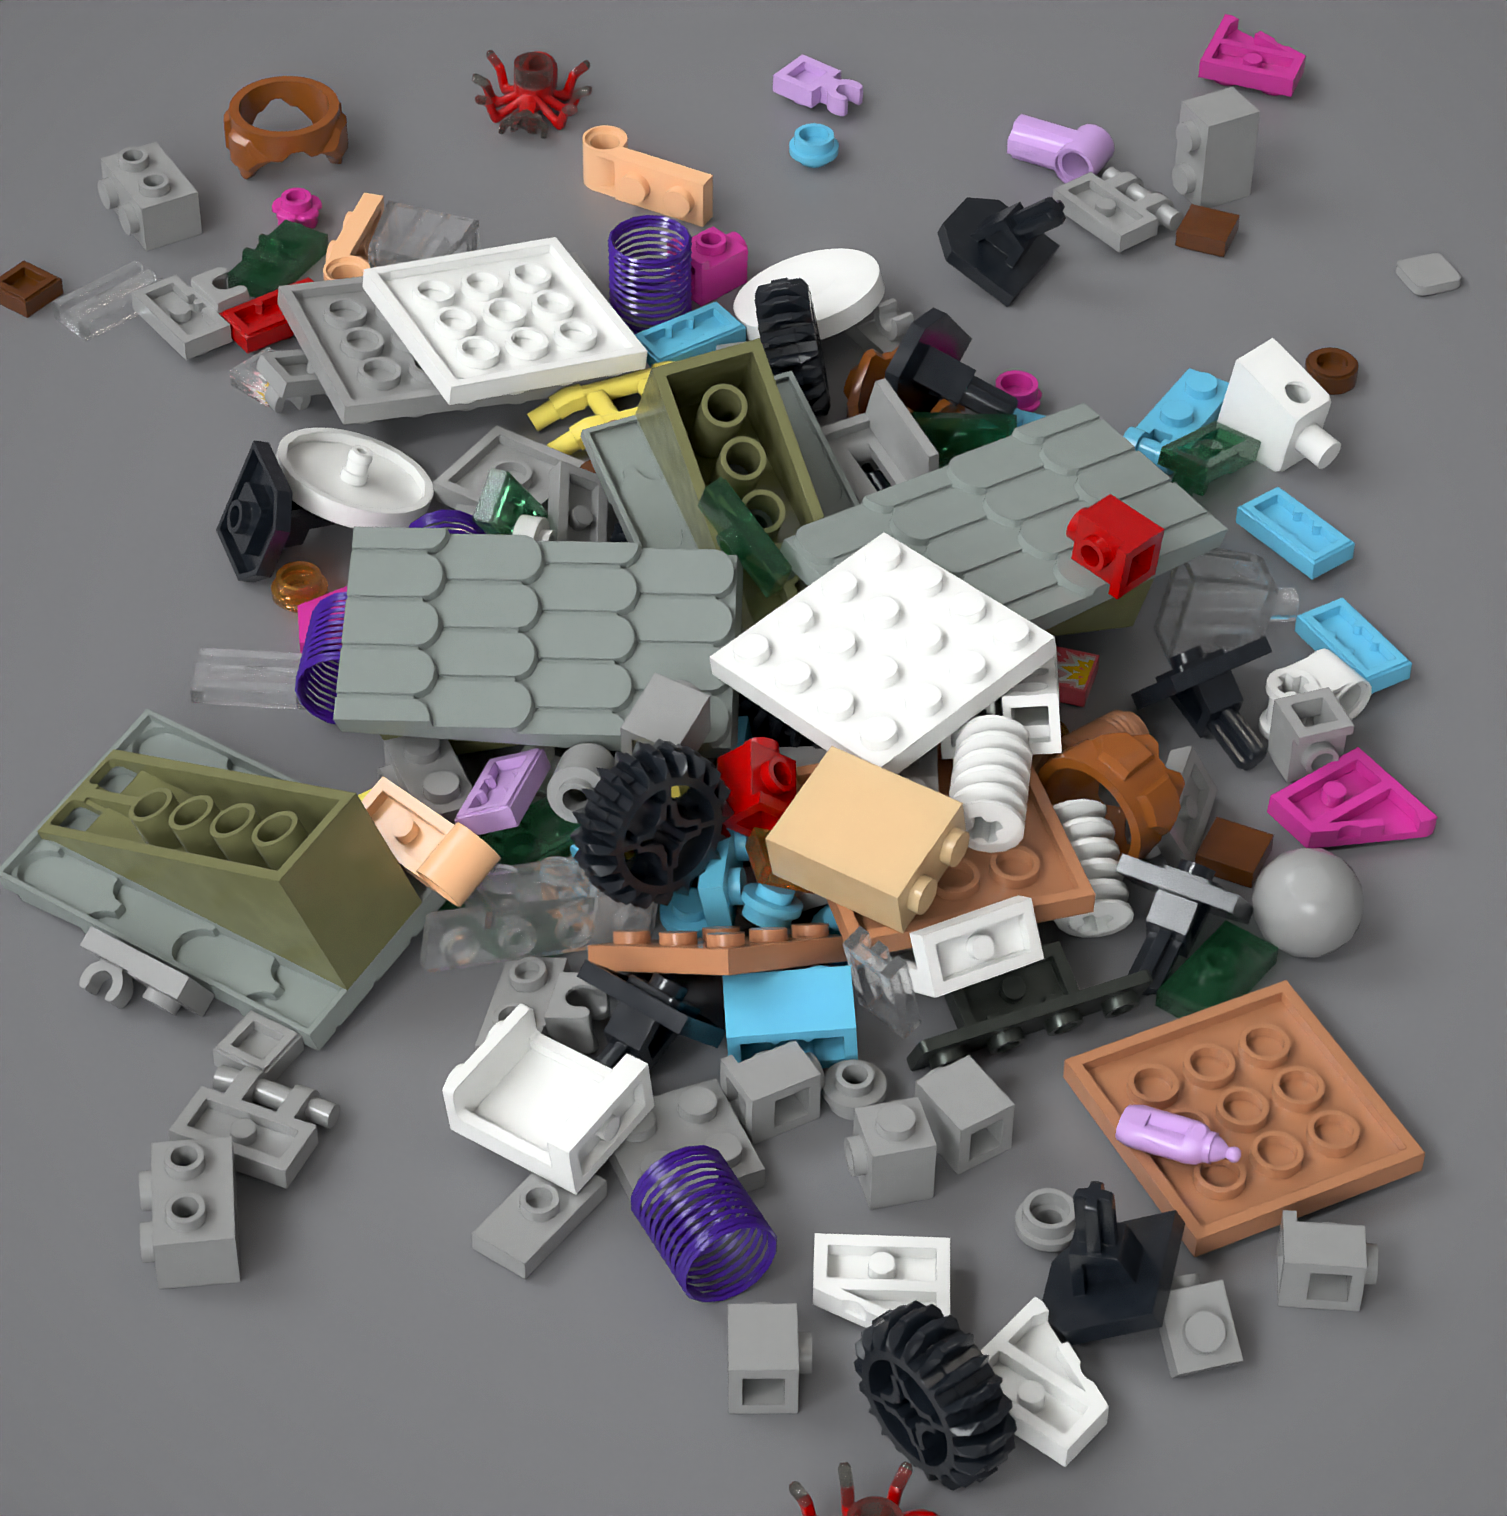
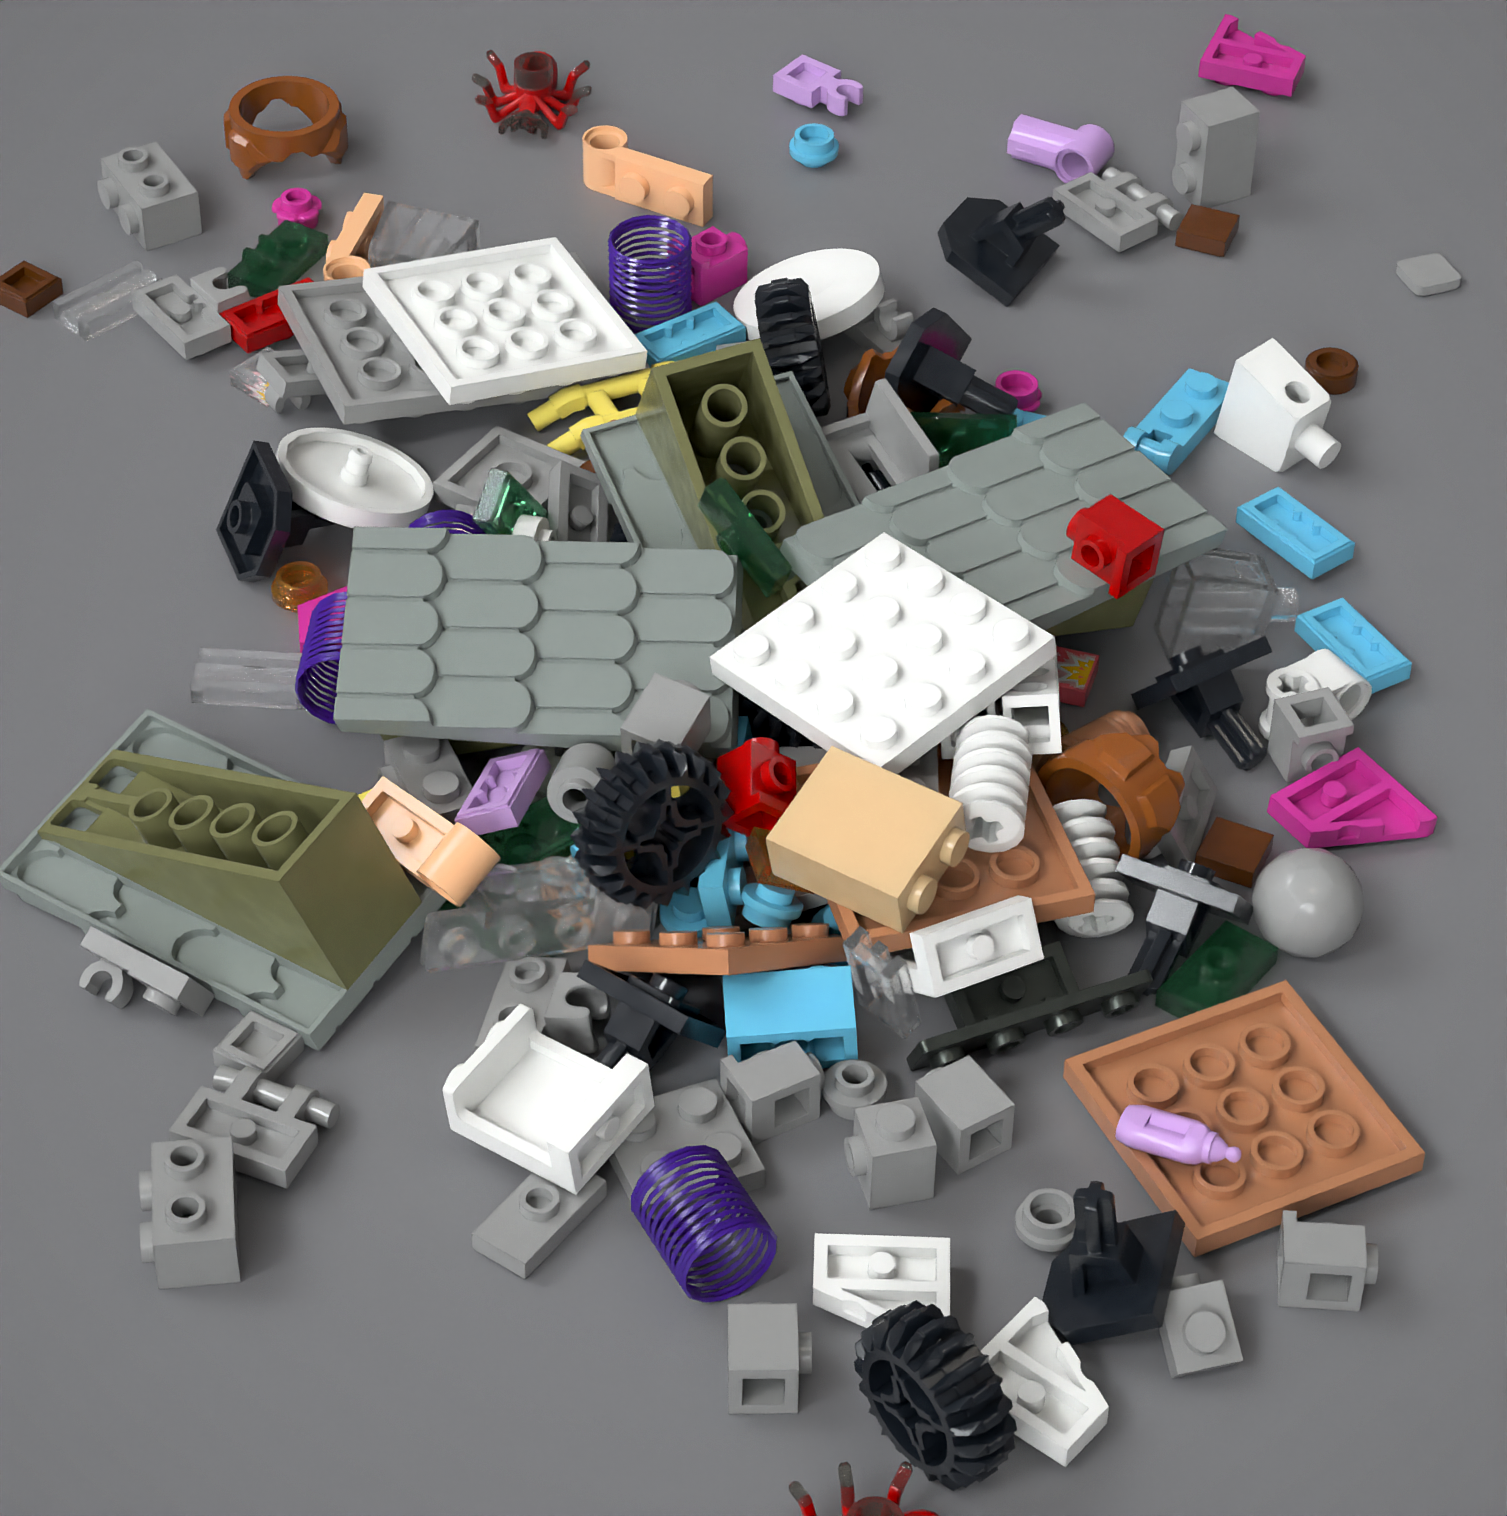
(1207, 456): clear green plate -> none

